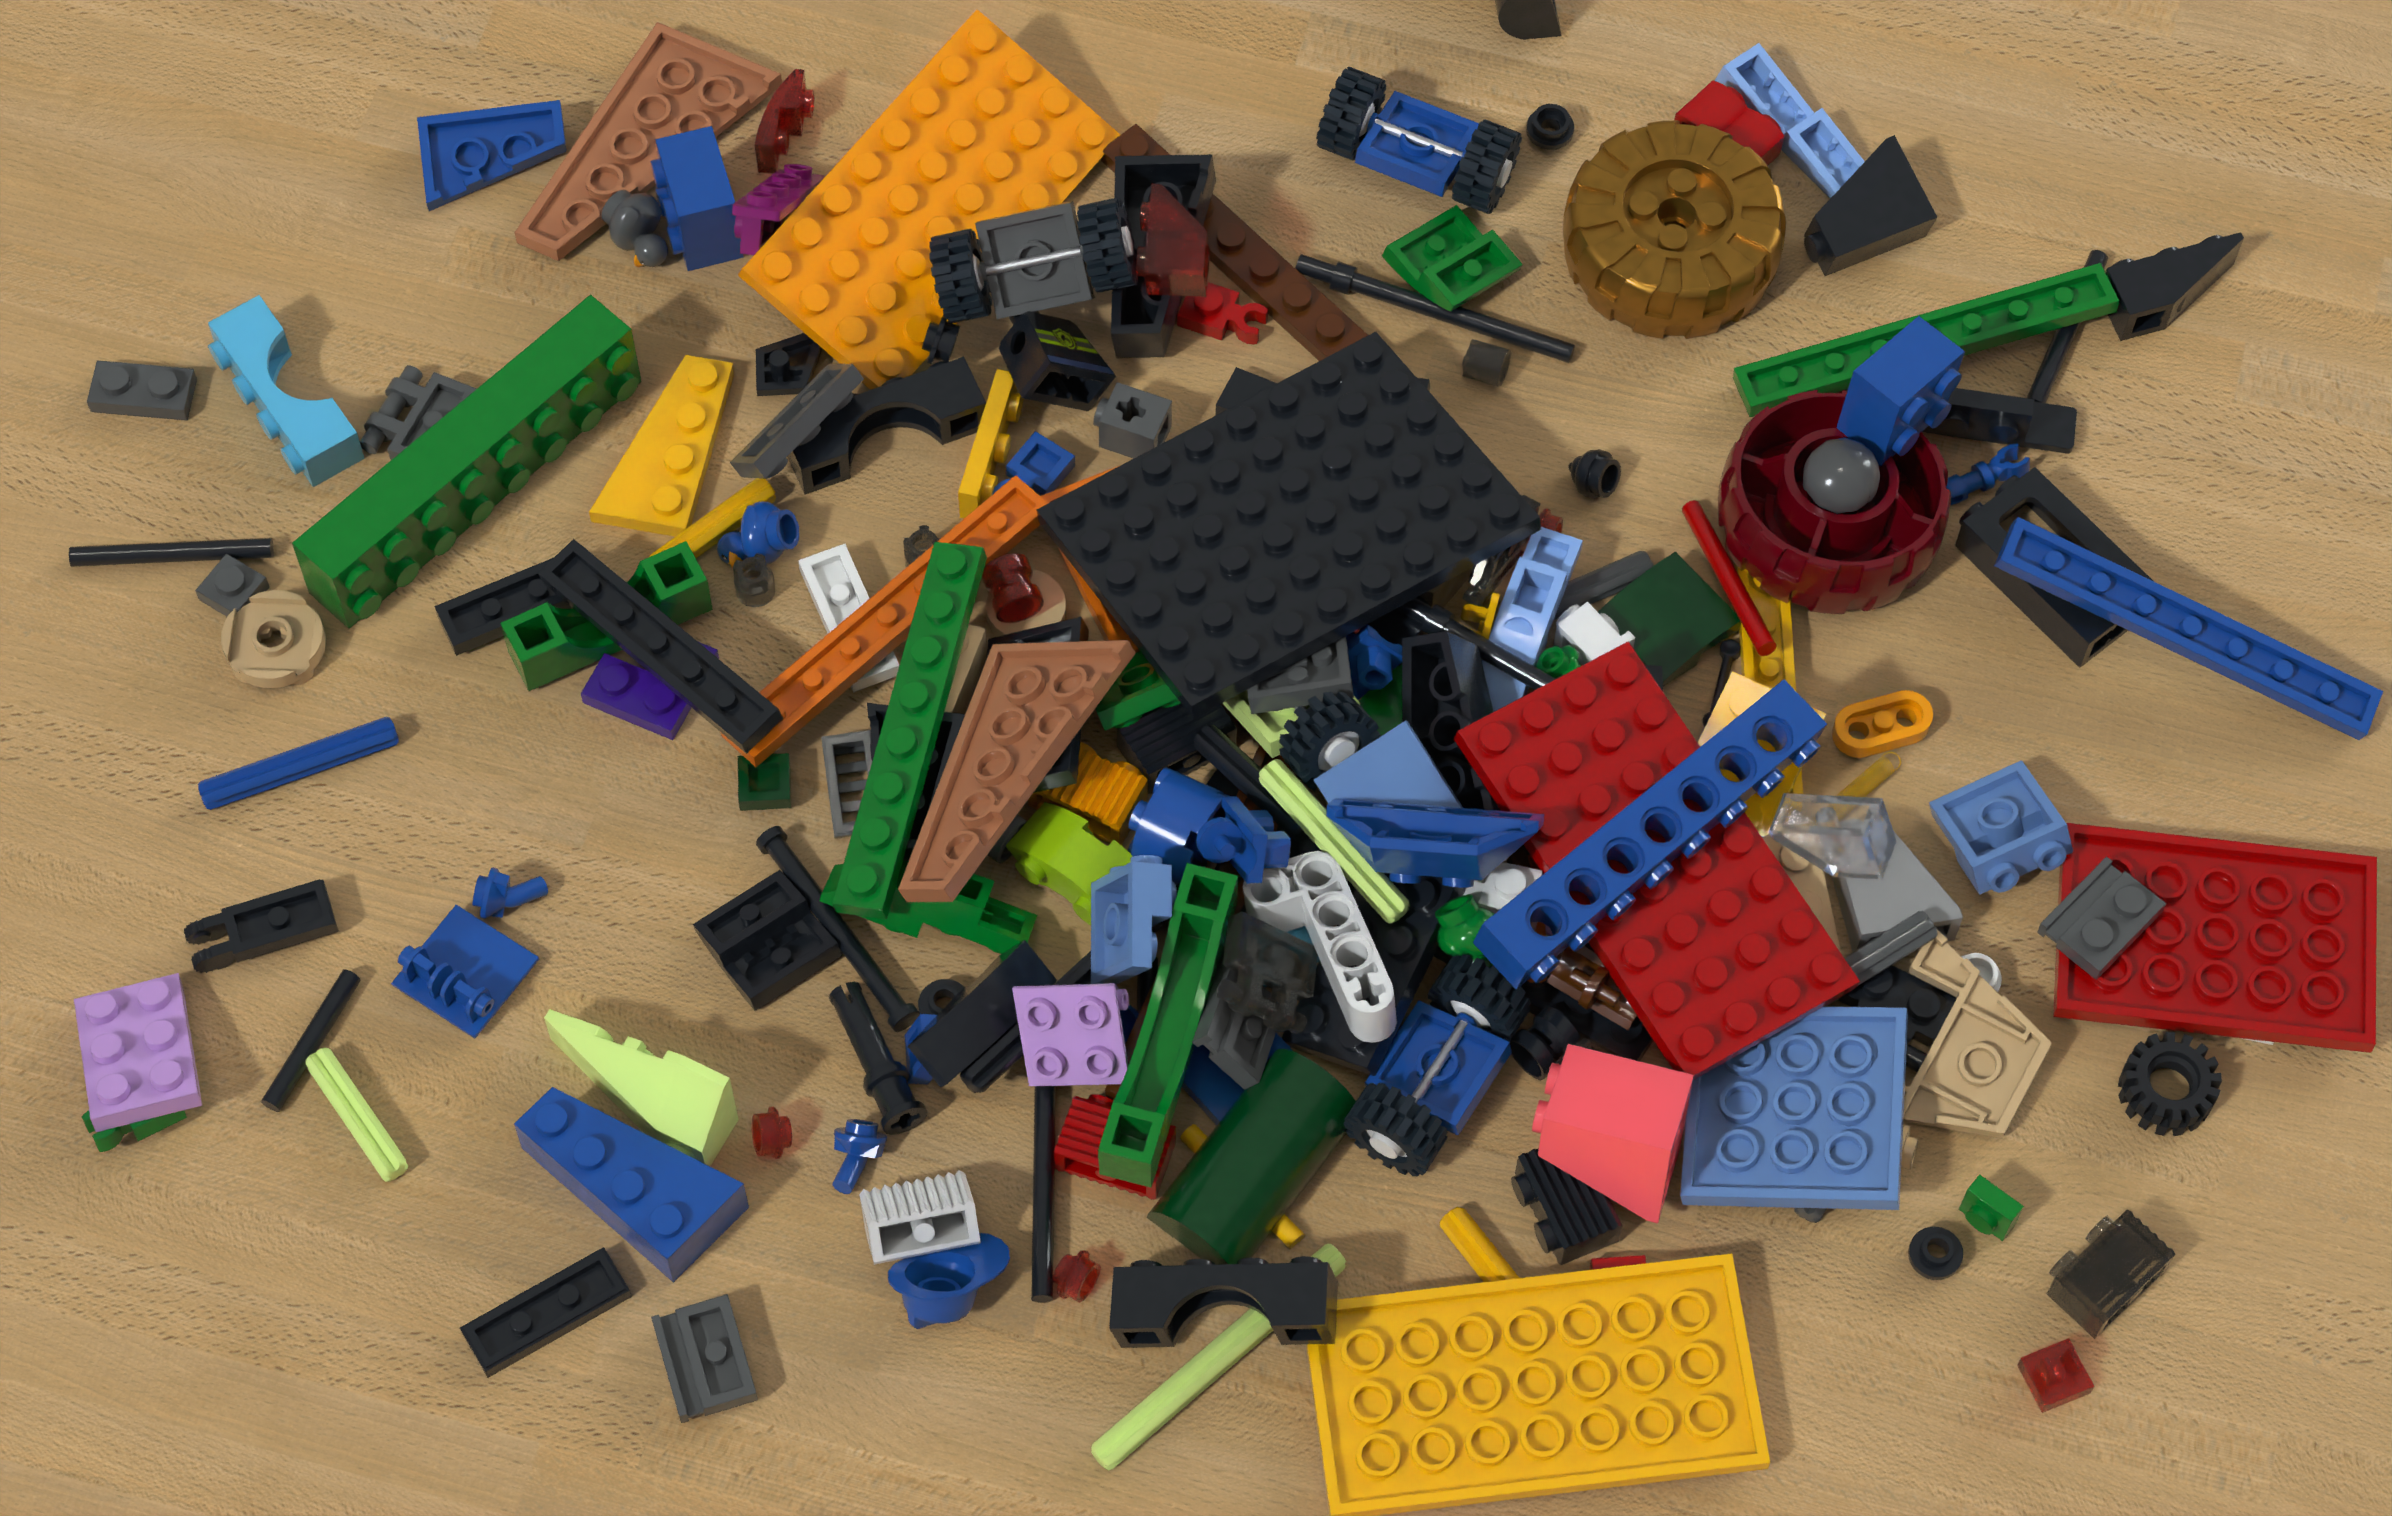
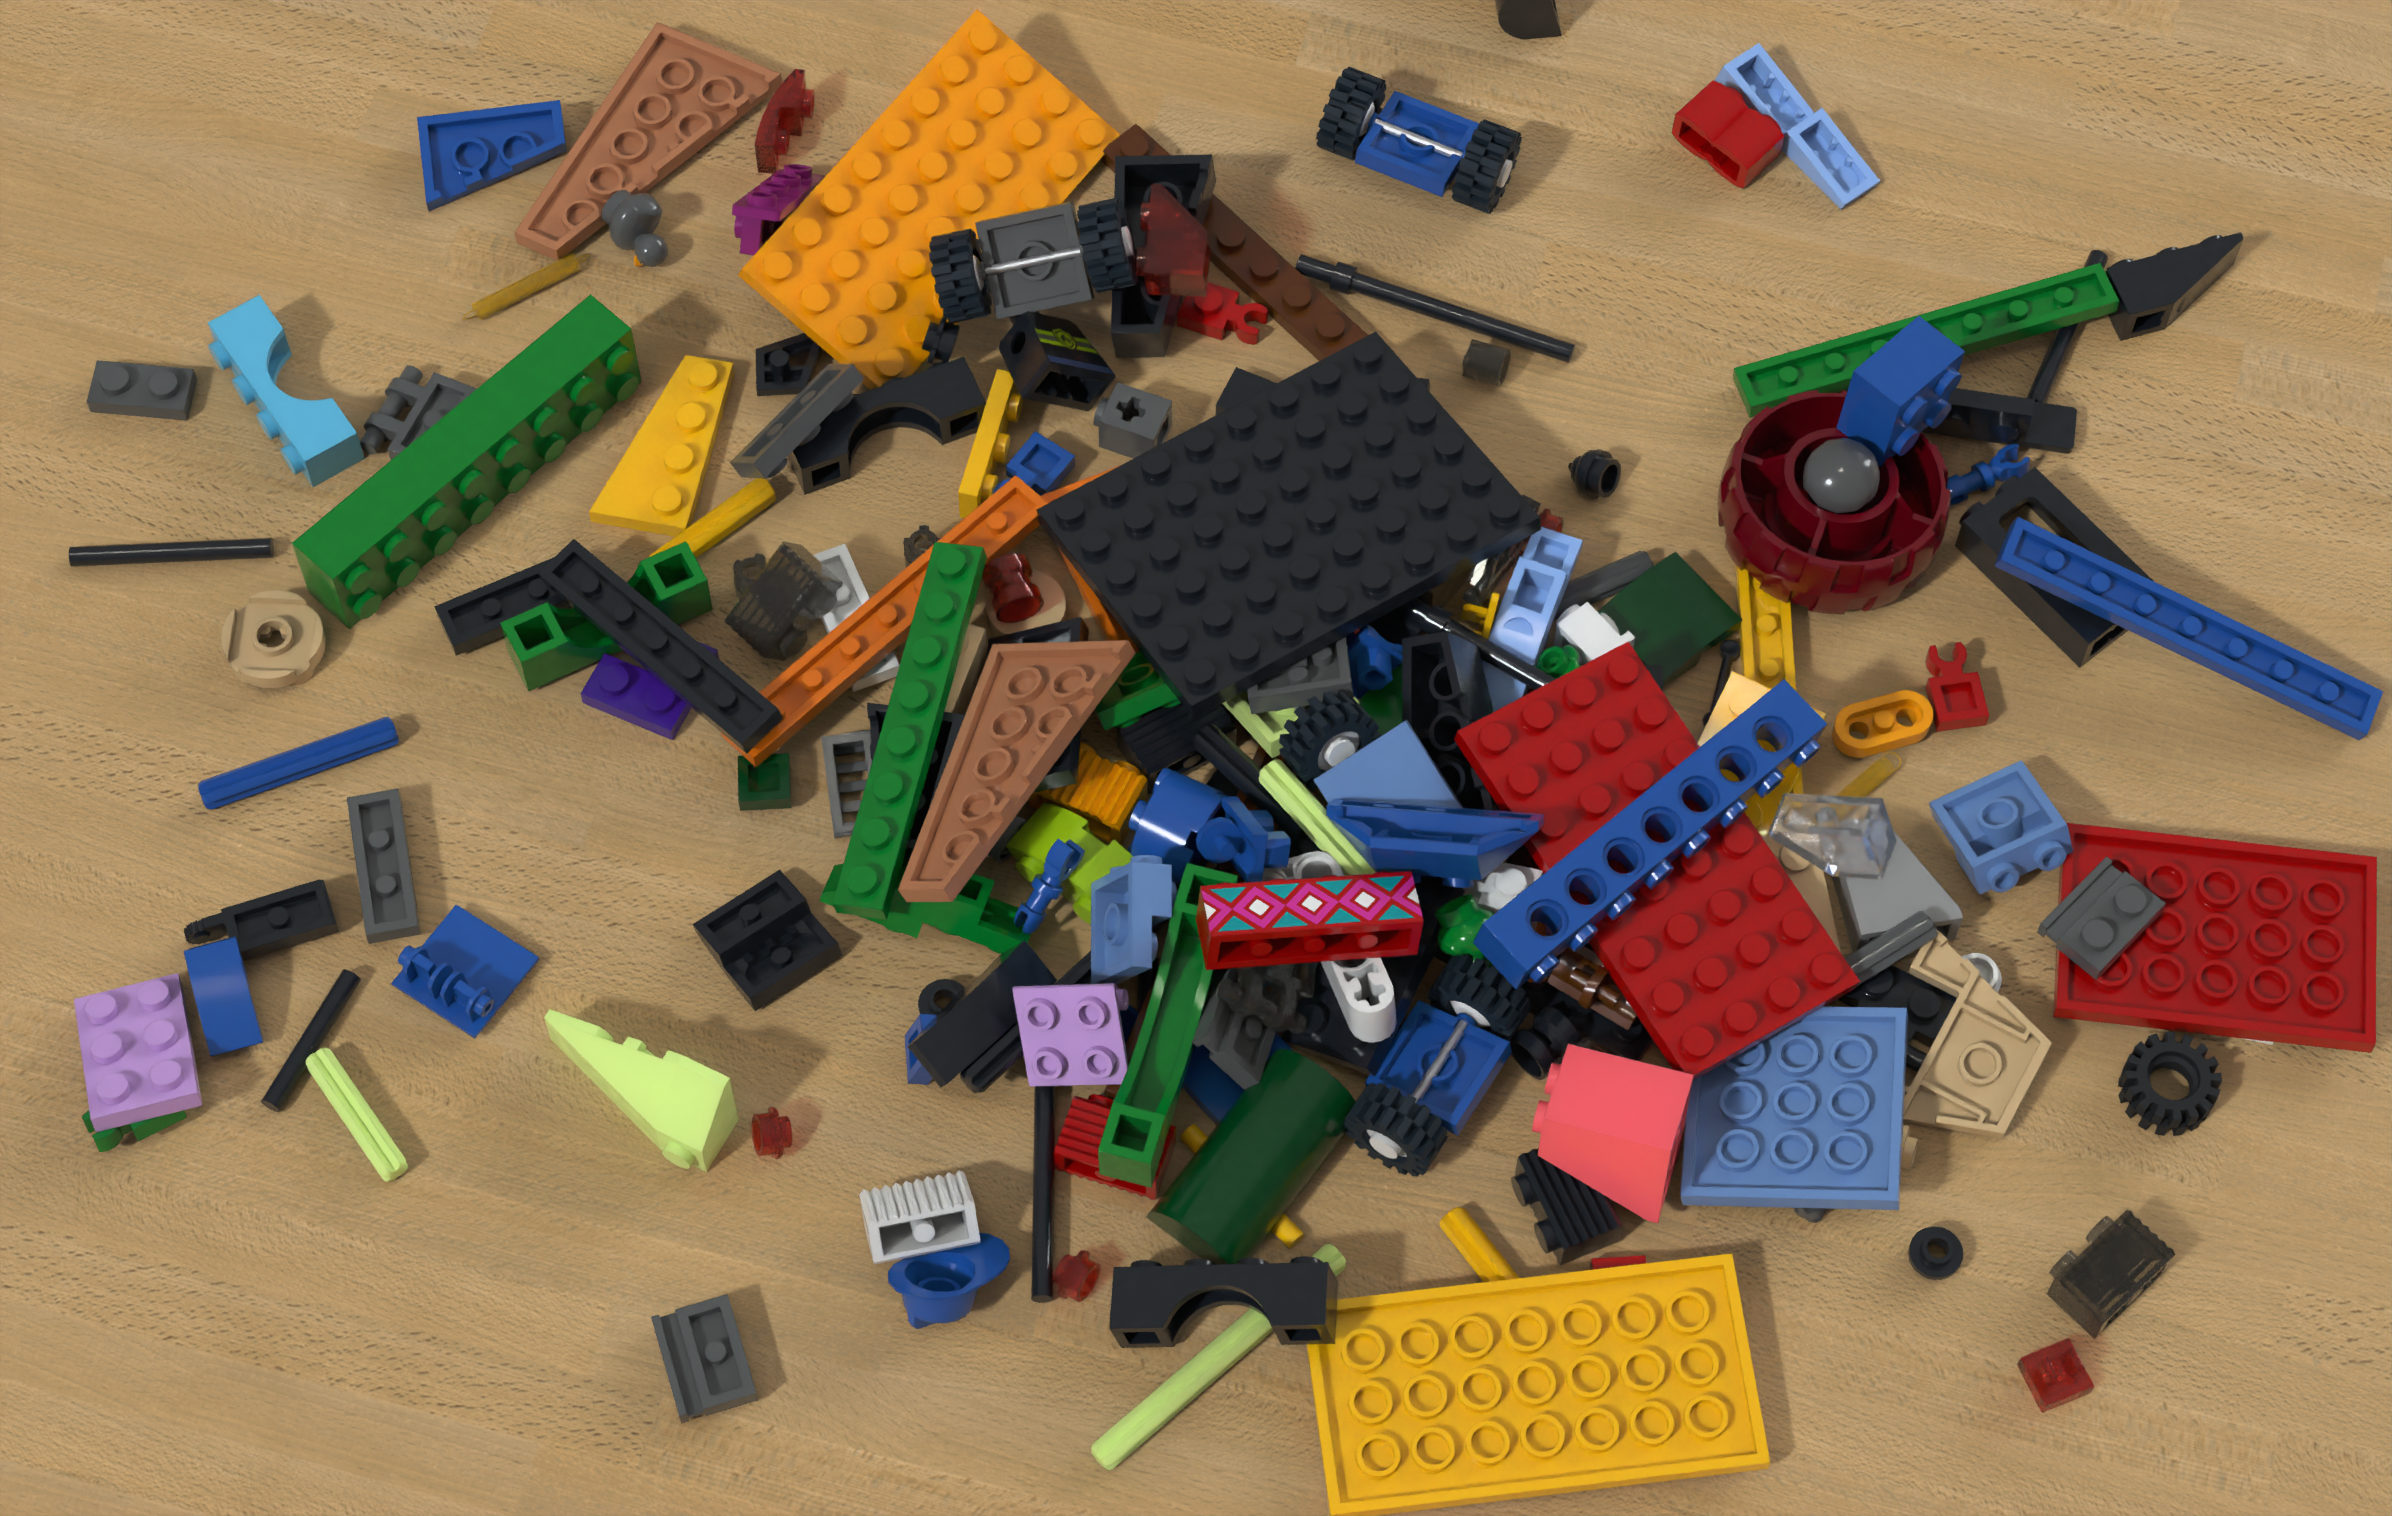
(223, 996): none -> blue slope
(230, 585): dark grey plate -> none
(383, 866): none -> dark grey plate
(495, 895): blue plate -> none
(529, 289): none -> yellow piece
(545, 1312): black tile -> none
(636, 1184): blue wedge -> none
(696, 198): blue brick -> none
(763, 531): blue animal -> none
(784, 602): none -> clear smoke brick
(859, 1141): blue plate -> none
(884, 1077): black pin -> none
(901, 1014): black bar -> none
(1059, 864): none -> blue piece
(1309, 920): none -> red brick
(1451, 259): green slope -> none
(1552, 117): black plate -> none
(1674, 229): pearl gold wheel -> none
(1729, 578): red bar -> none
(1870, 213): black slope -> none
(1954, 695): none -> red plate
(1990, 1208): green plate -> none

